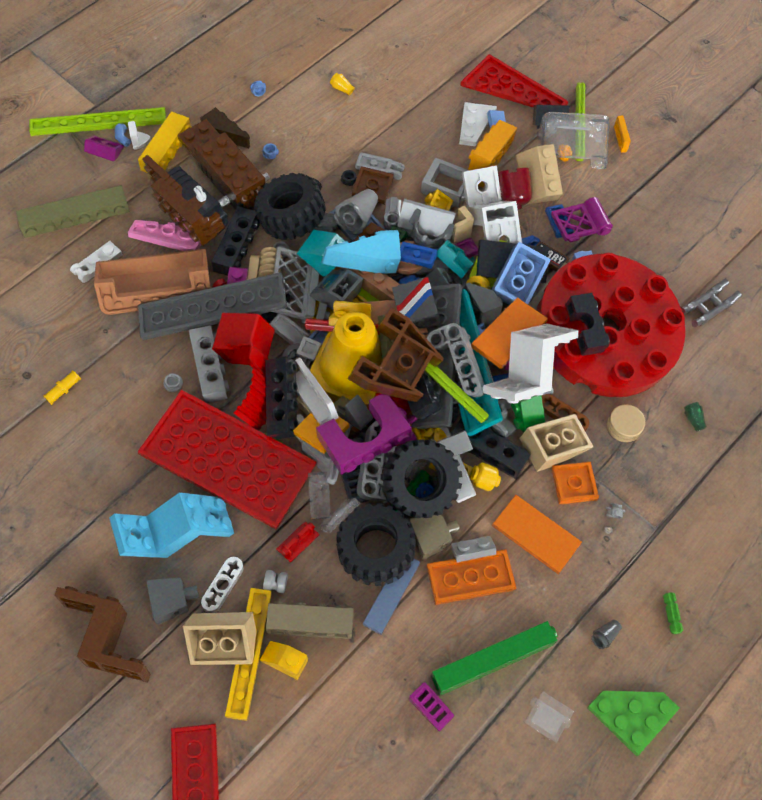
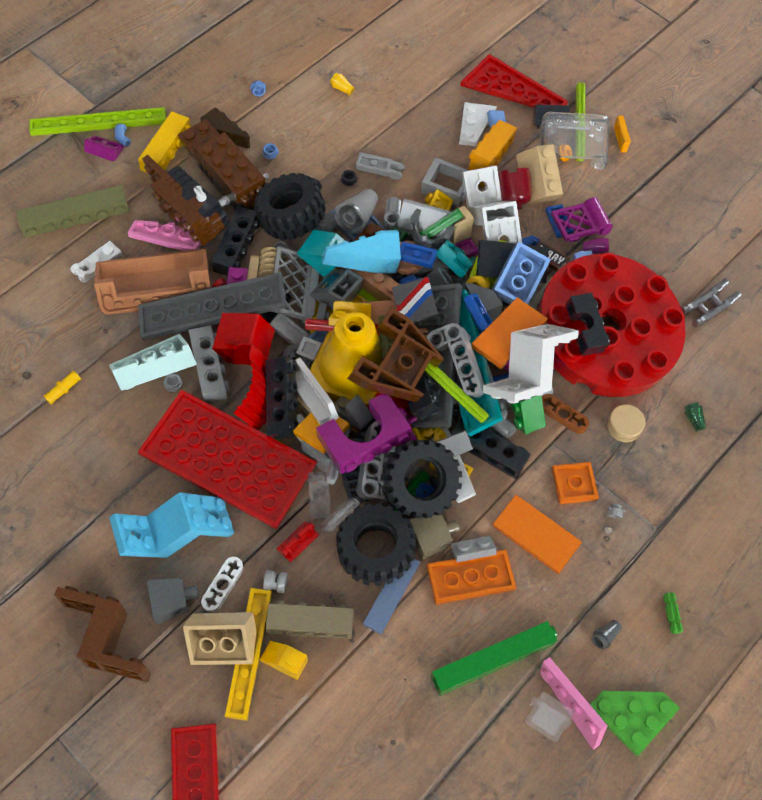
(138, 139): white tile -> none
(153, 362): none -> light aqua wedge
(375, 180): reddish brown plate -> none
(413, 698): magenta slope -> none
(442, 224): none -> green axle
(476, 307): none -> blue plate
(485, 476): yellow head -> none
(555, 441): tan slope -> none
(584, 715): none -> bright pink wing
(597, 246): none -> magenta cone

